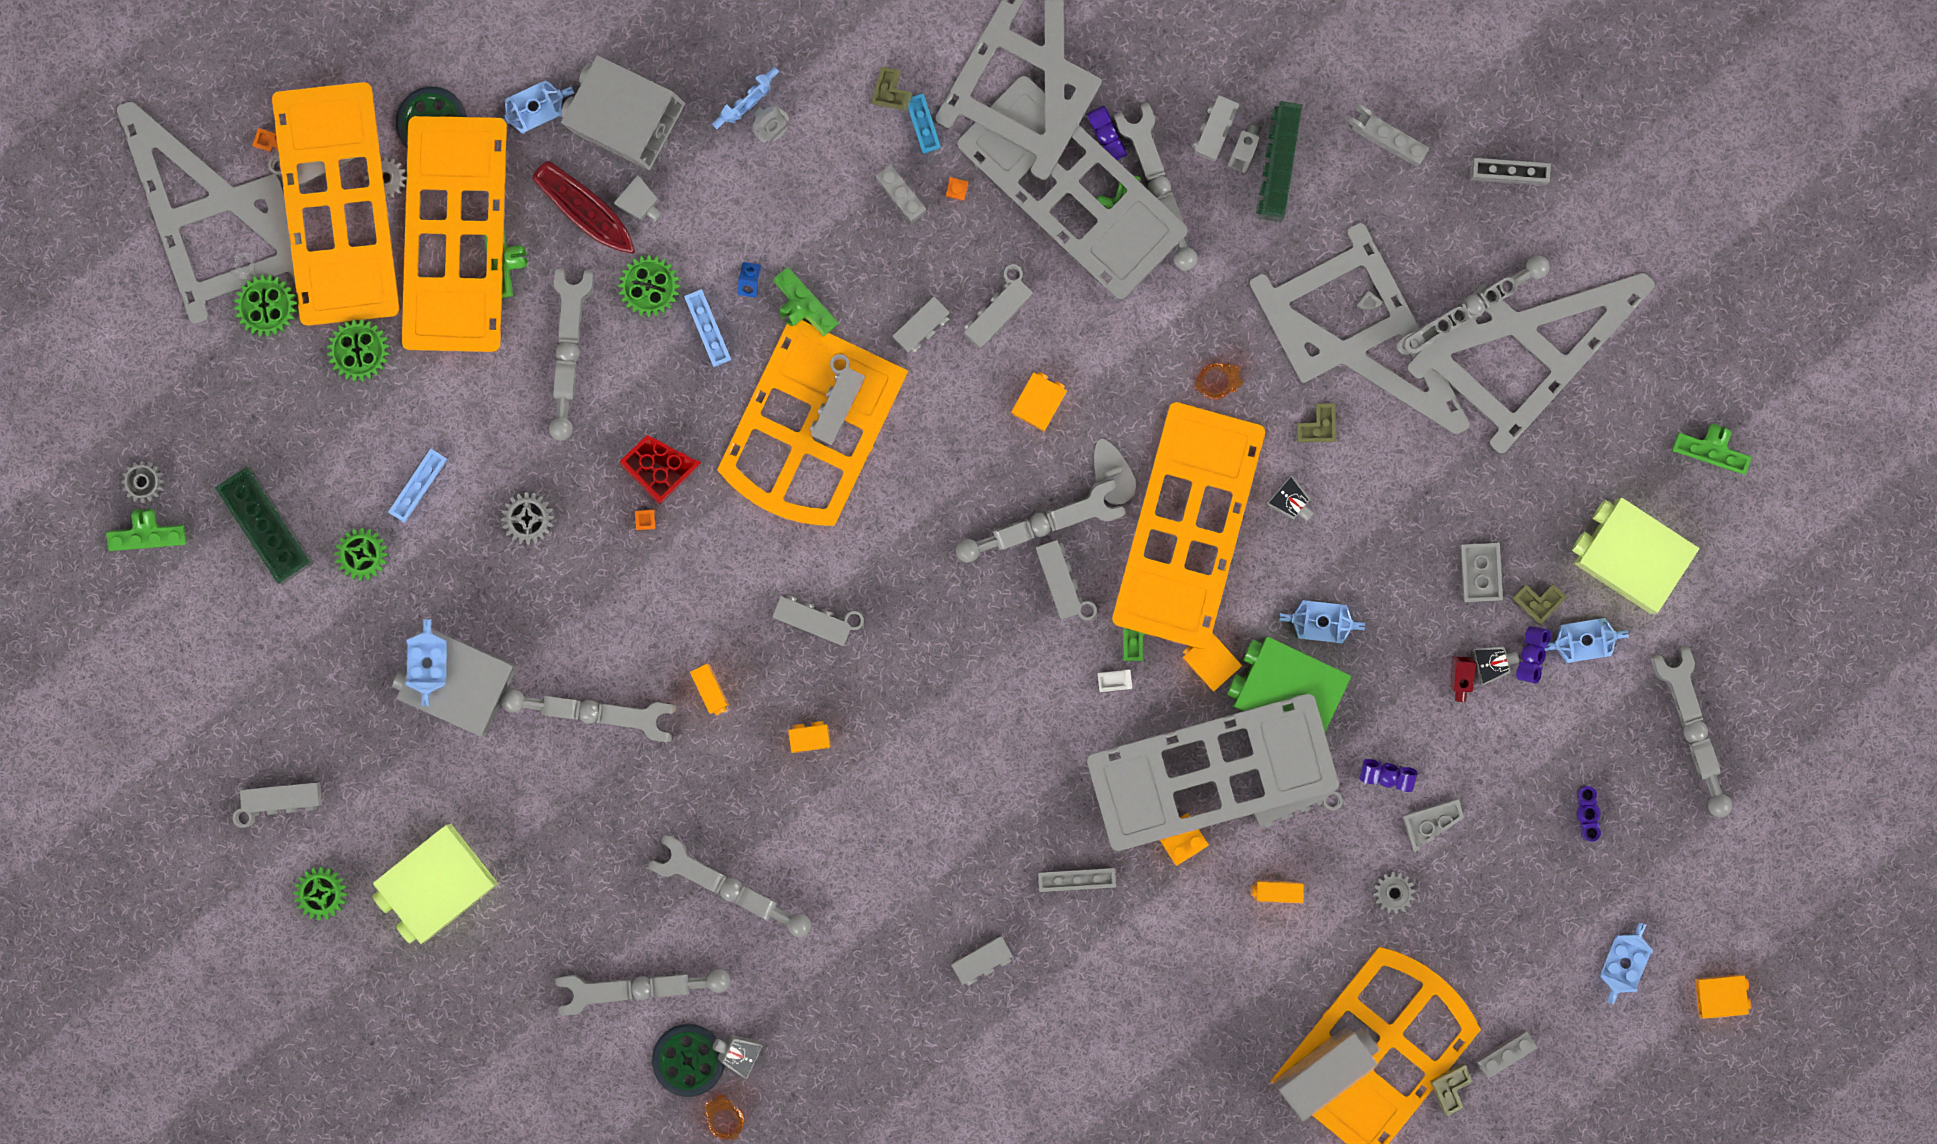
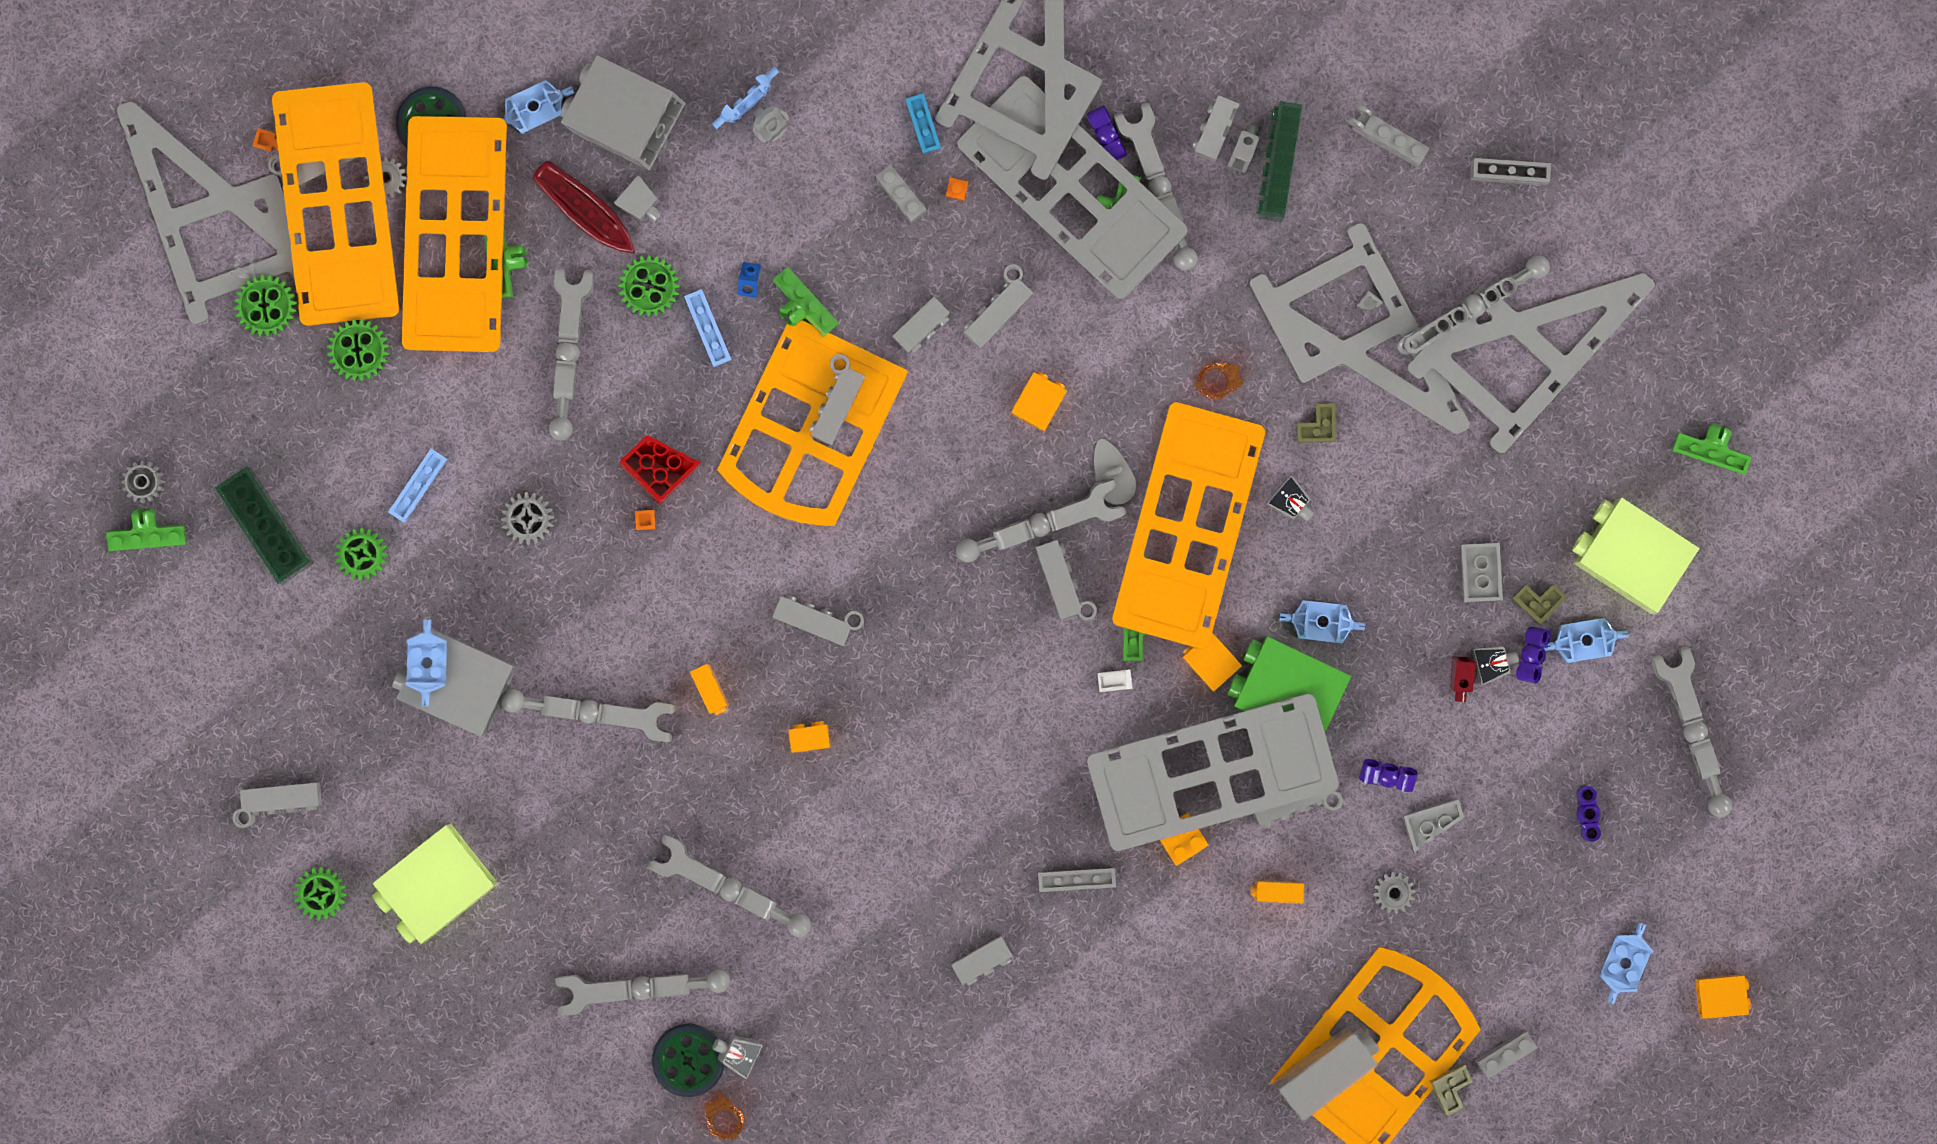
(886, 93): olive plate -> none

